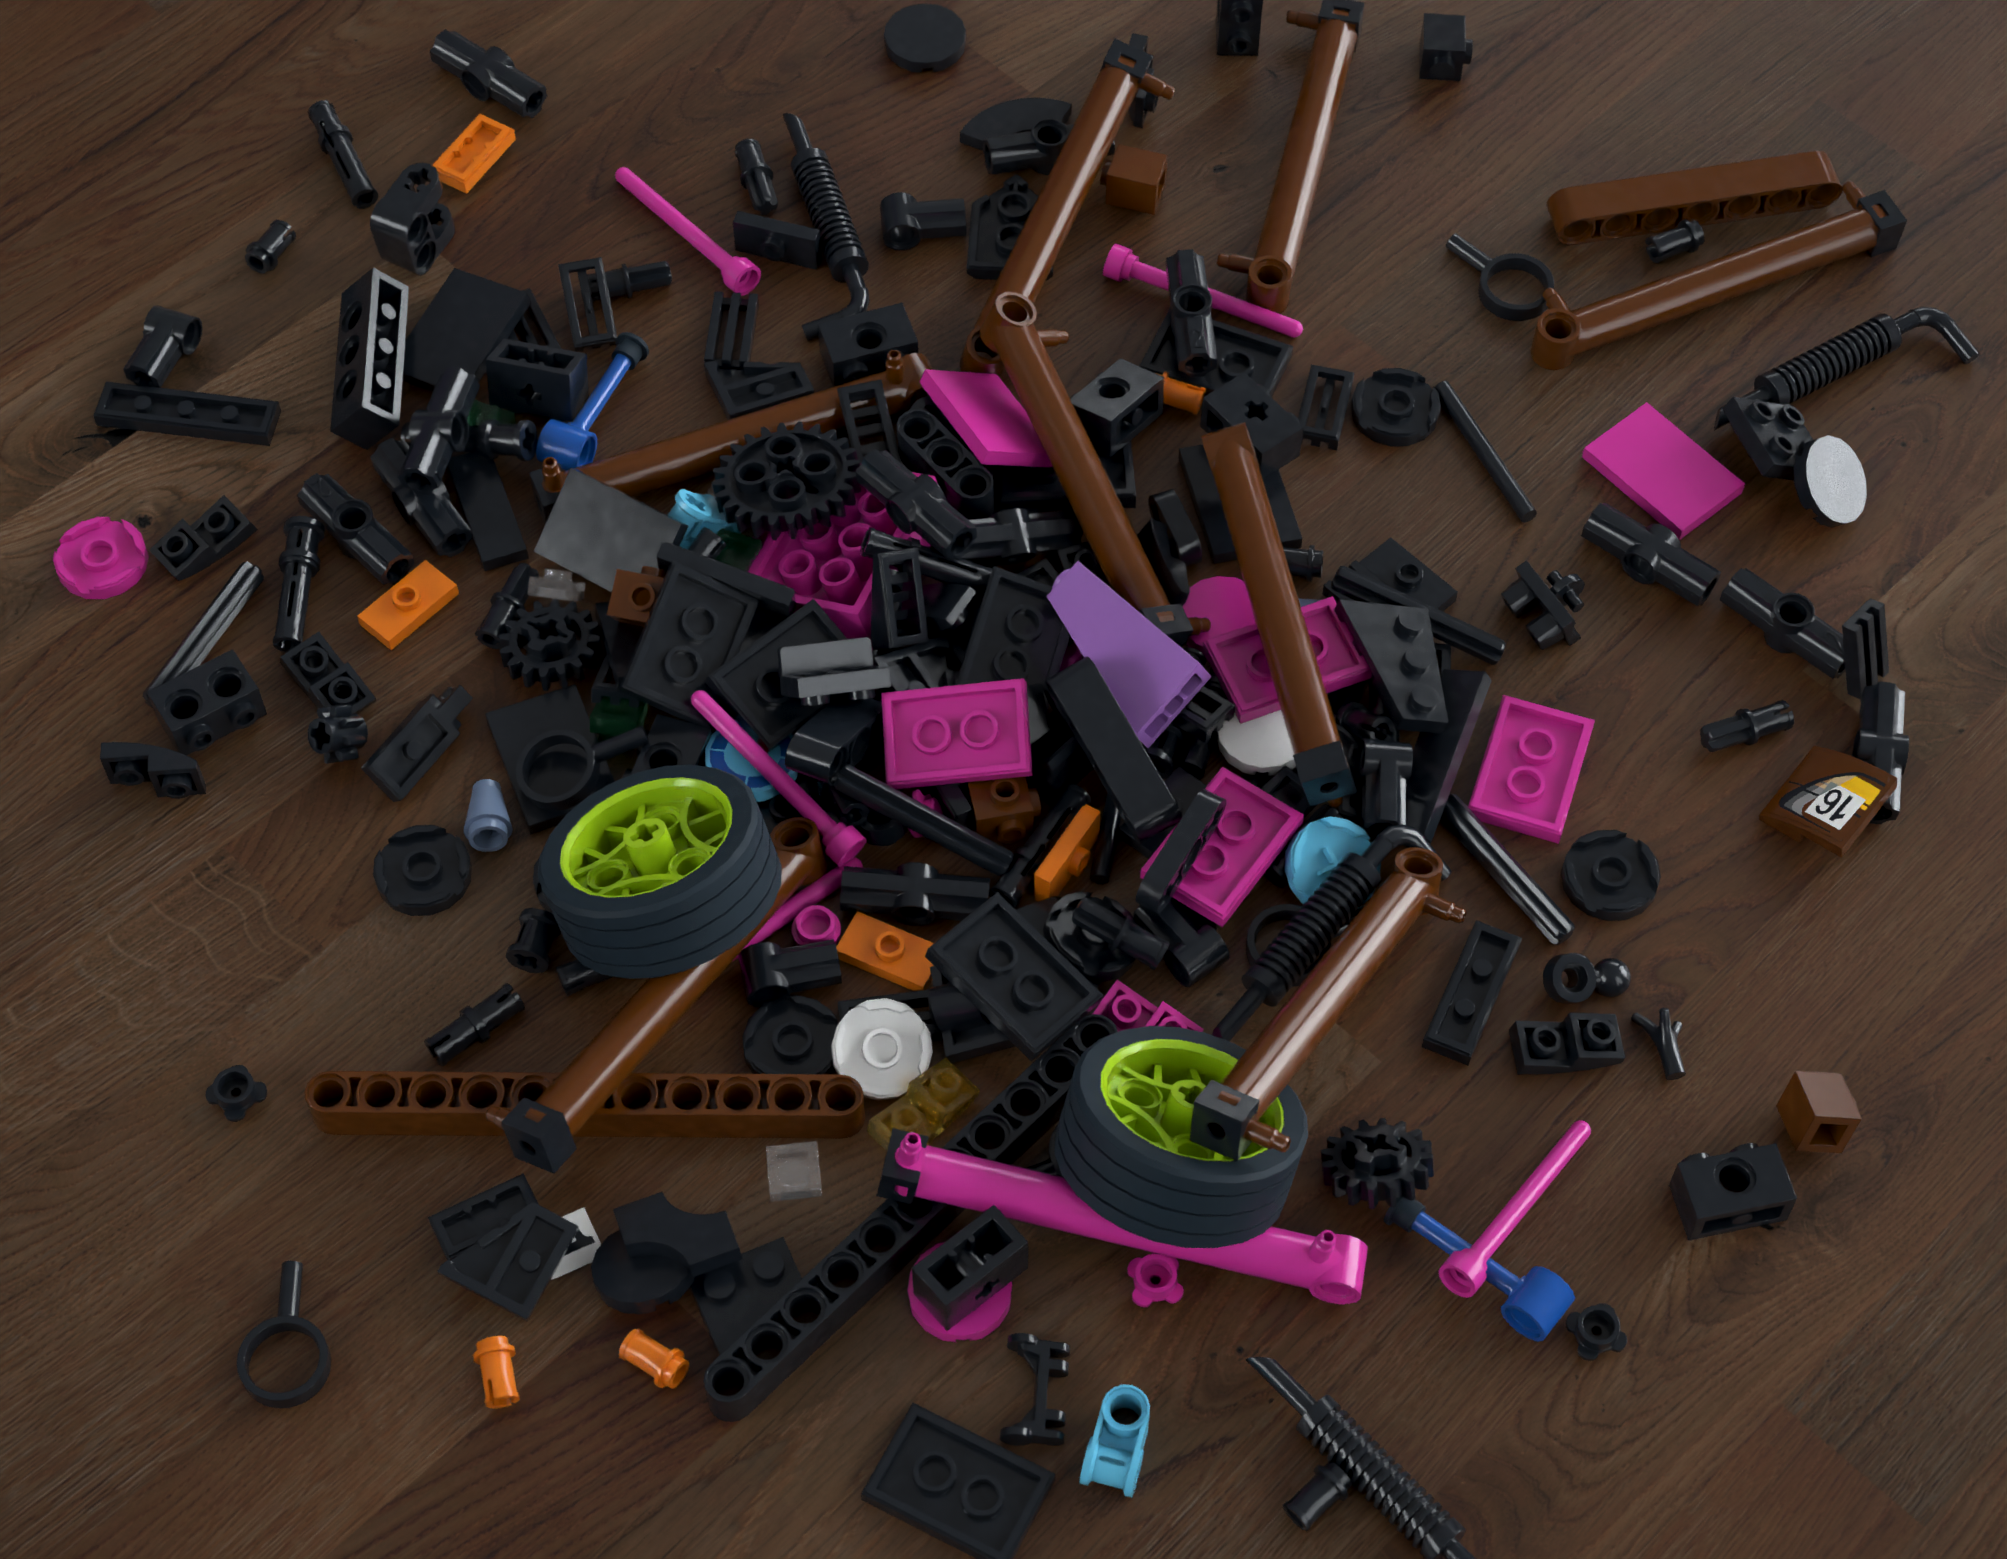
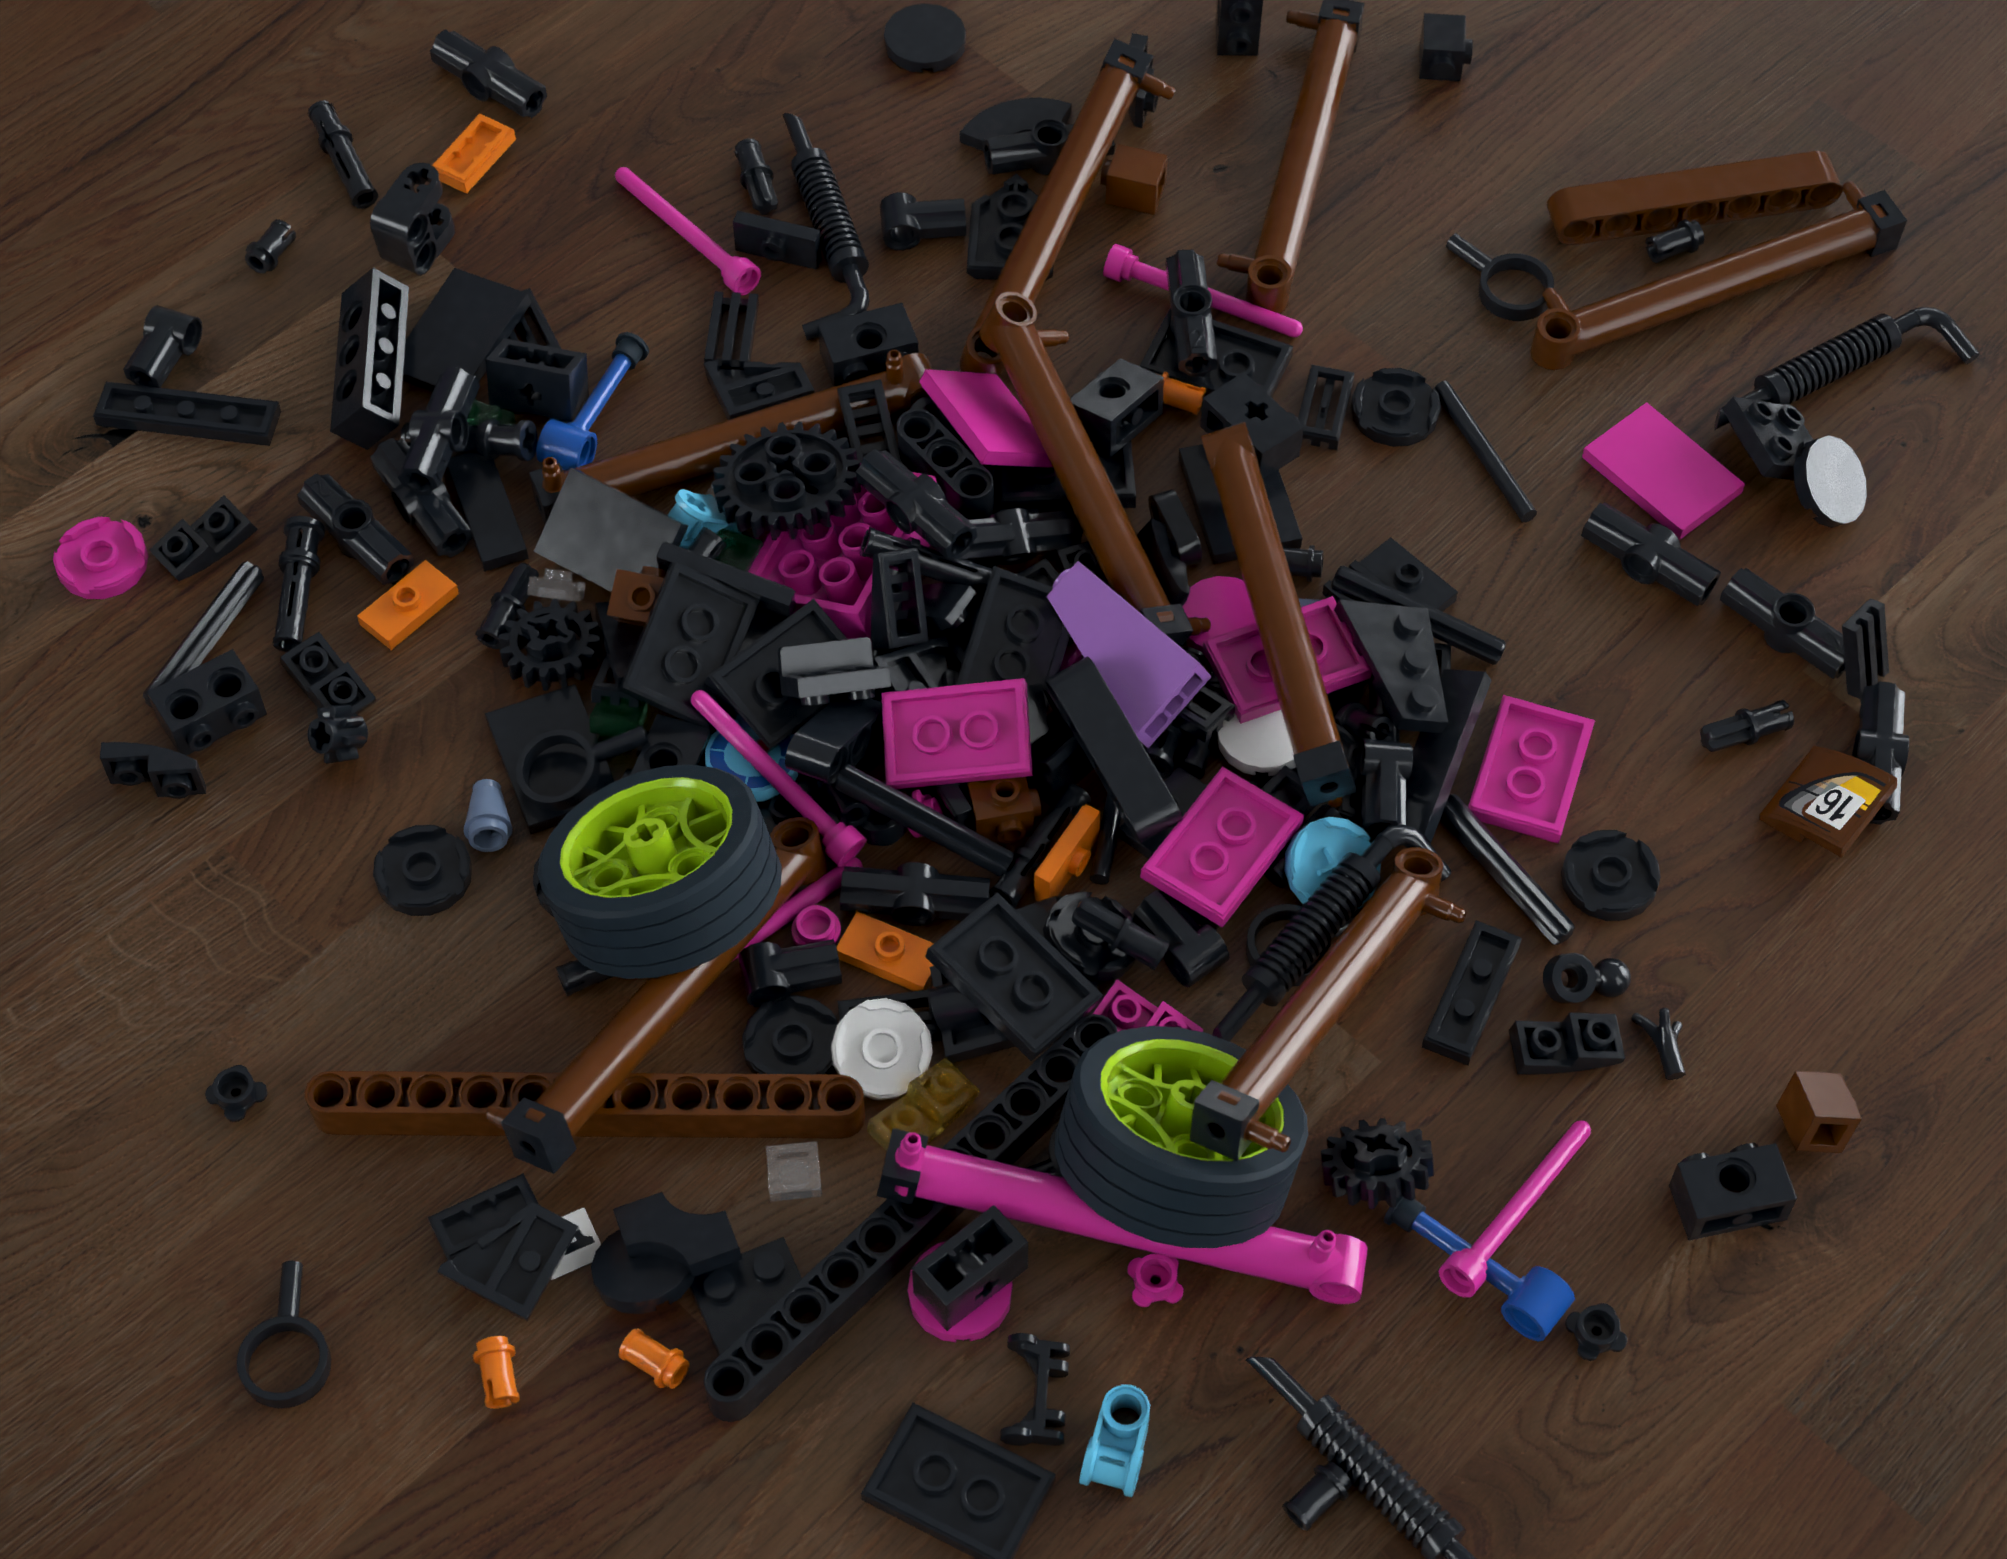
(417, 743): black hinge -> none
(474, 1024): black pin -> none
(533, 941): black bush -> none
(594, 340): black tile -> none
(632, 279): black axle -> none
(1180, 851): black beam -> none
(1555, 621): black hips -> none

